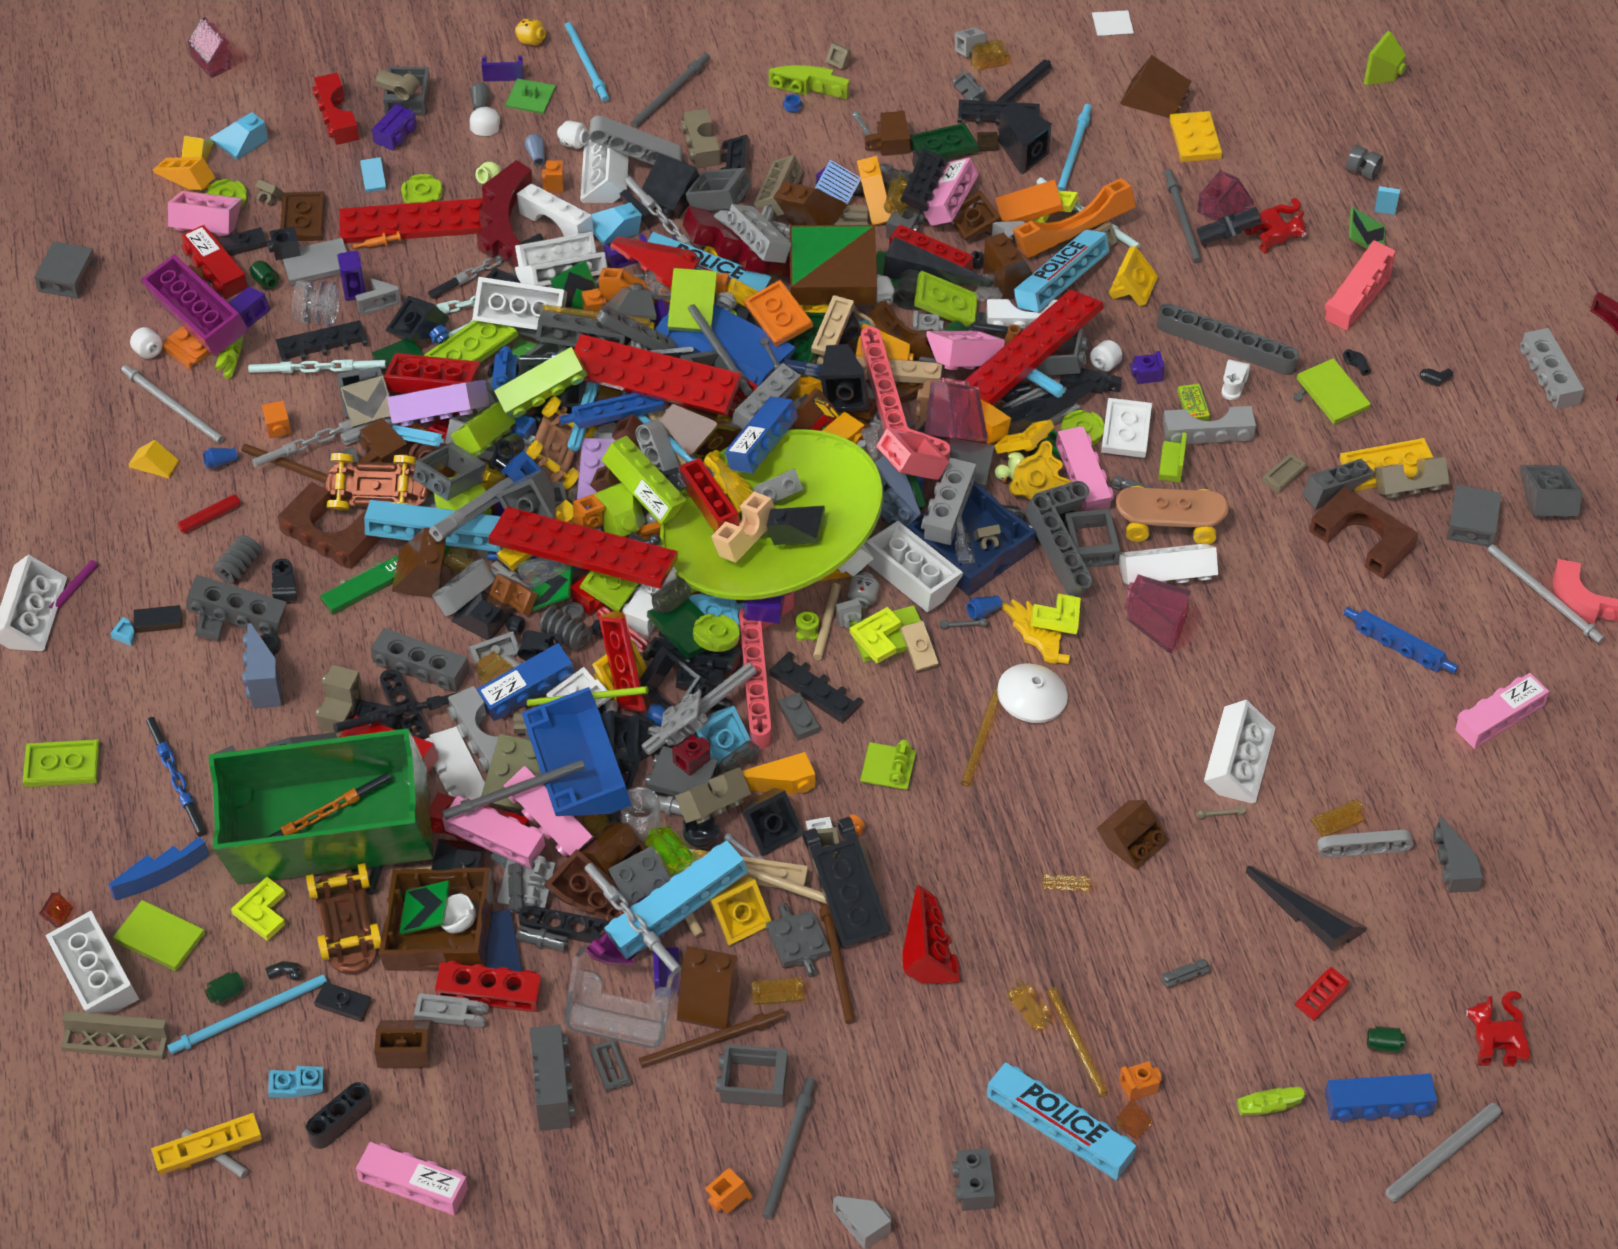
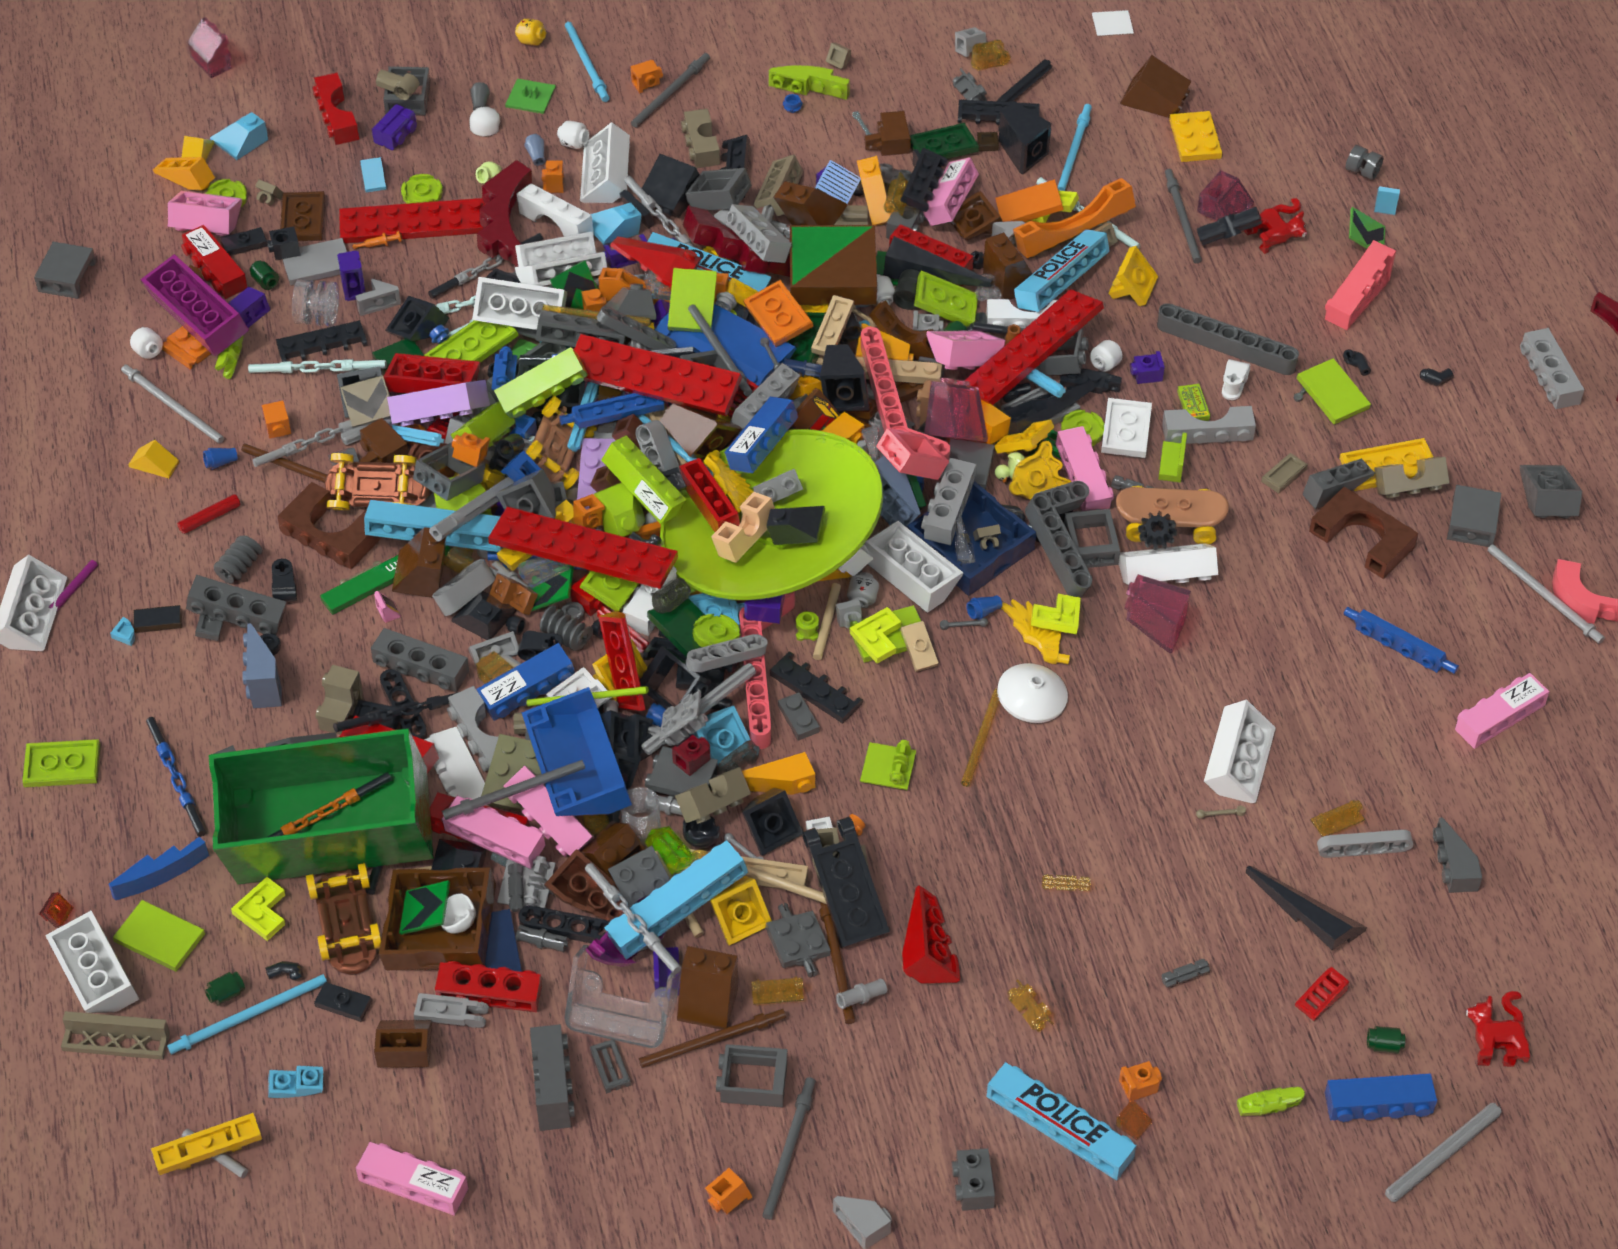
(341, 1104): black beam -> none
(386, 607): none -> bright pink slope
(470, 448): none -> orange brick
(502, 70): dark purple hinge -> none
(631, 141): light grey beam -> none
(645, 75): none -> orange brick
(703, 659): none -> light grey beam
(861, 993): none -> light grey pin
(1077, 1042): clear yellow piece -> none
(1133, 833): reddish brown slope -> none
(1158, 537): none -> black gear
(1385, 61): lime slope -> none

